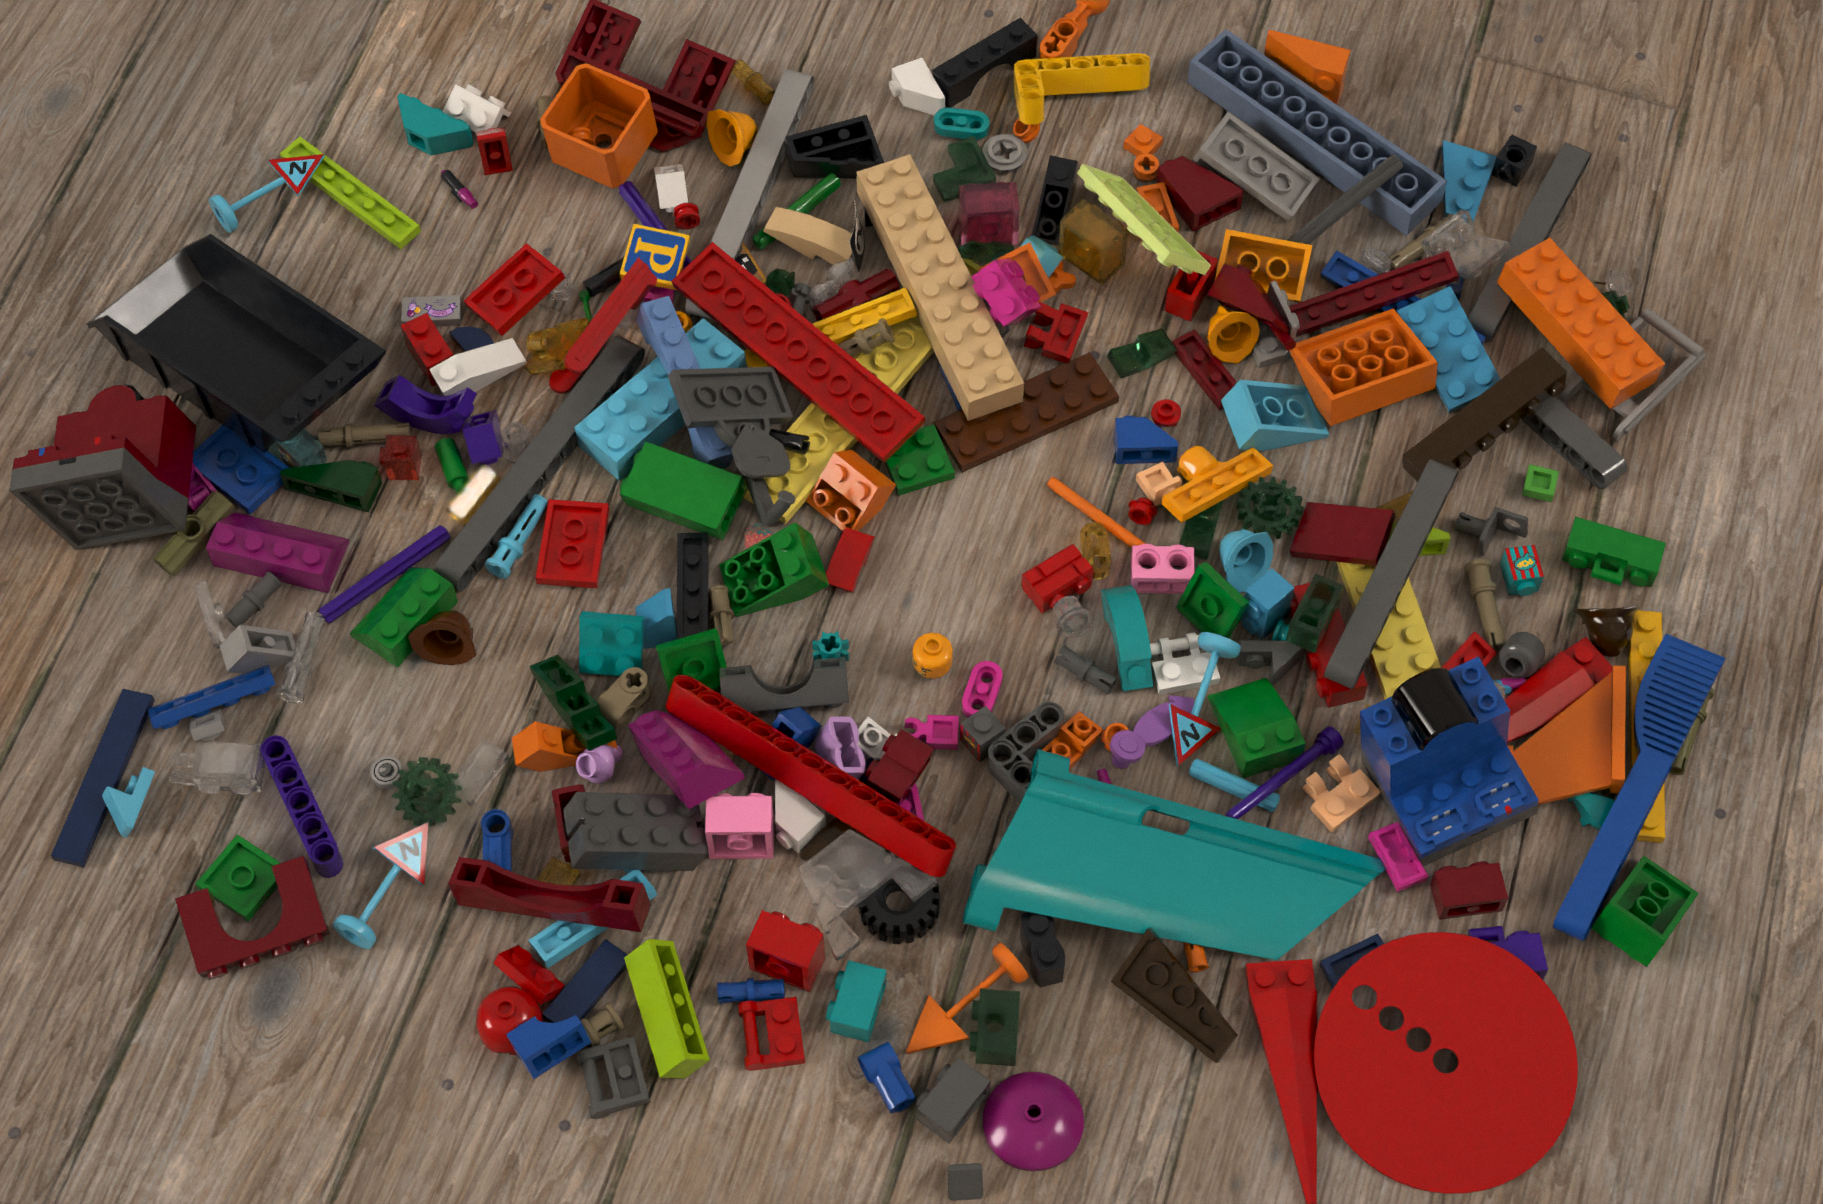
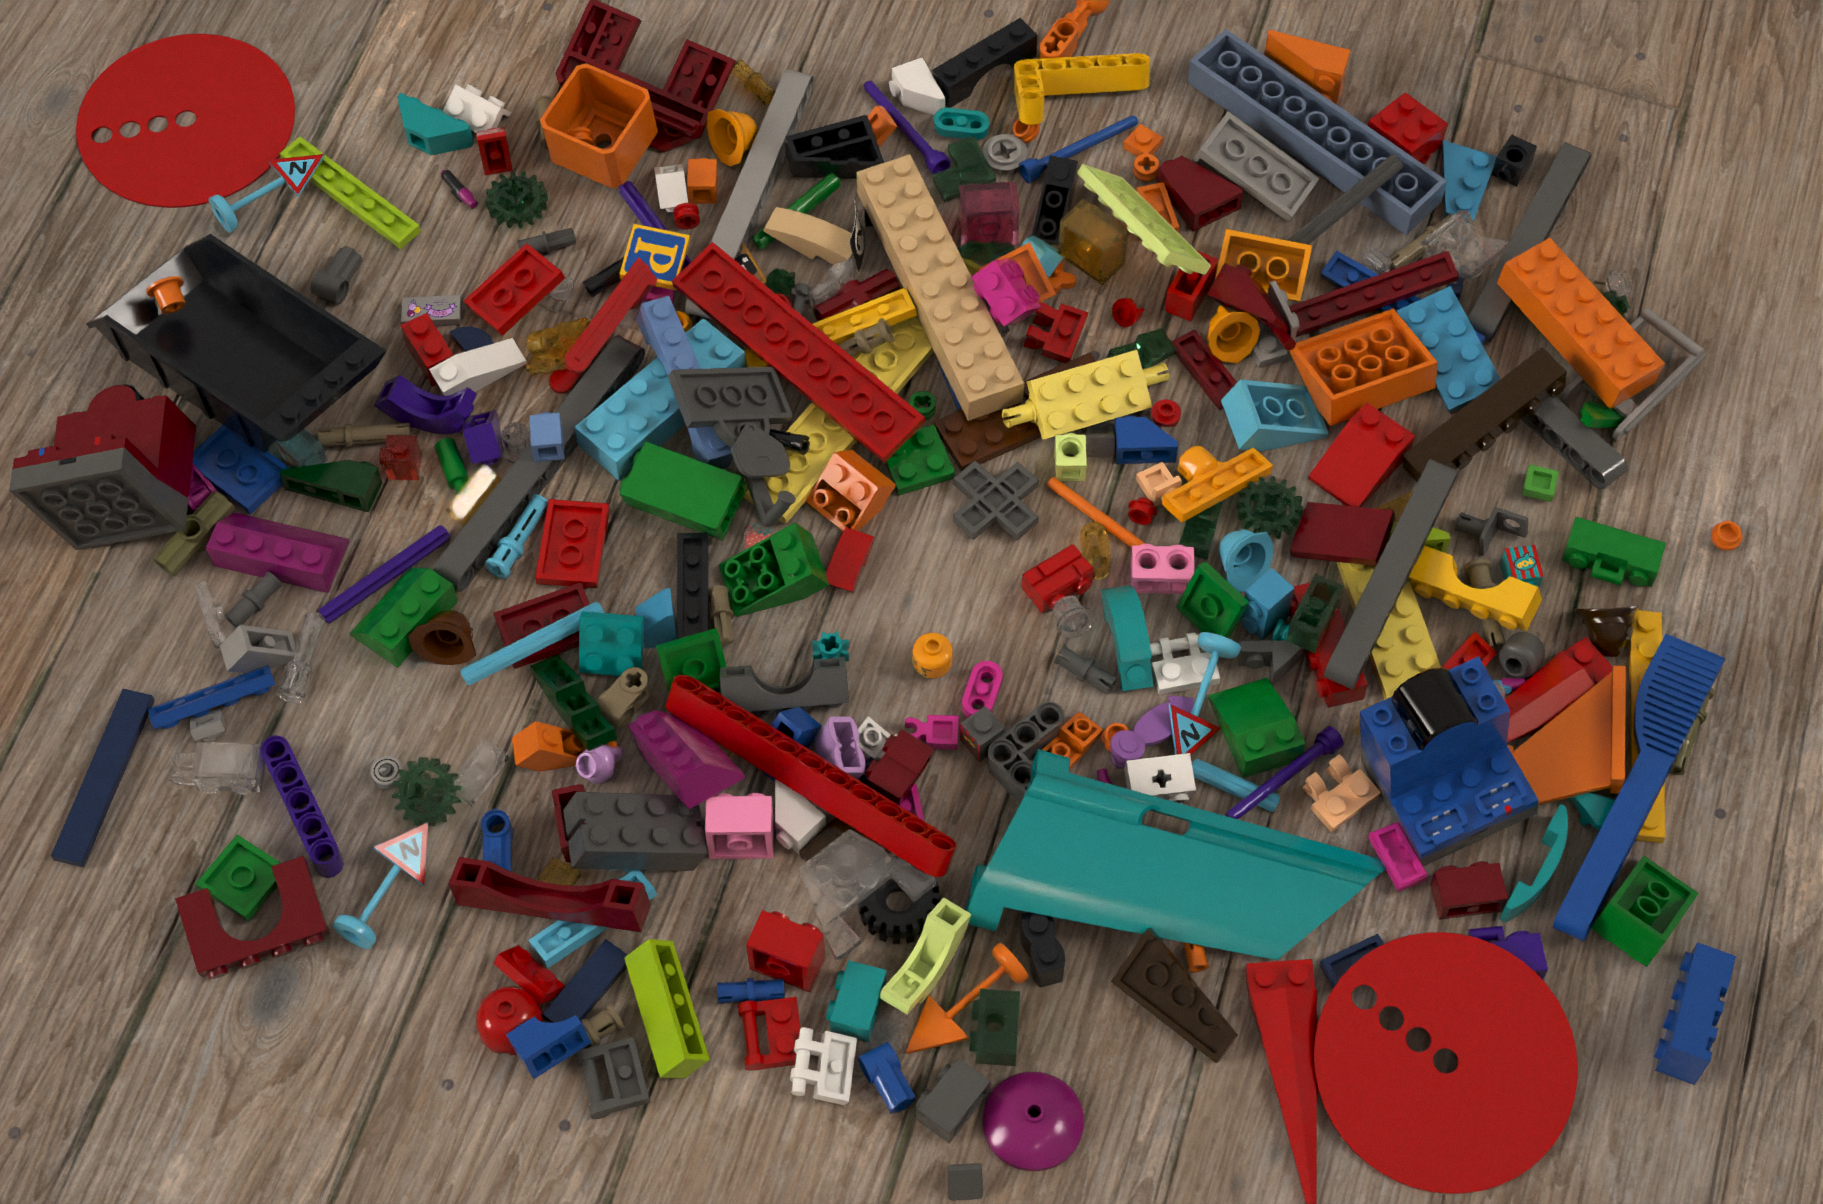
(126, 805): medium azure slope -> none
(168, 294): none -> orange piece
(240, 122): none -> red piece
(334, 281): none -> dark grey piece
(502, 199): none -> clear green gear
(525, 646): none -> medium azure axle
(538, 613): none -> dark red plate
(547, 437): none -> medium blue brick
(550, 241): none -> dark grey axle
(584, 297): green hinge -> none
(702, 181): none -> orange brick
(834, 1066): none -> white plate
(881, 124): none -> orange plate
(924, 397): none -> green bush
(929, 958): none -> yellowish green arch
(935, 160): none -> dark purple piece
(995, 500): none -> dark grey plate
(1032, 168): none -> blue piece
(1070, 467): none -> yellowish green brick
(1087, 395): none -> light yellow plate
(1100, 440): none -> flat silver slope
(1126, 312): none -> red plate
(1172, 769): none -> white brick
(1362, 457): none -> red slope
(1410, 127): none -> red brick
(1510, 602): none -> yellow arch
(1526, 895): none -> teal slope
(1599, 416): none -> green tile
(1697, 1008): none -> blue wedge
(1726, 535): none -> orange plate

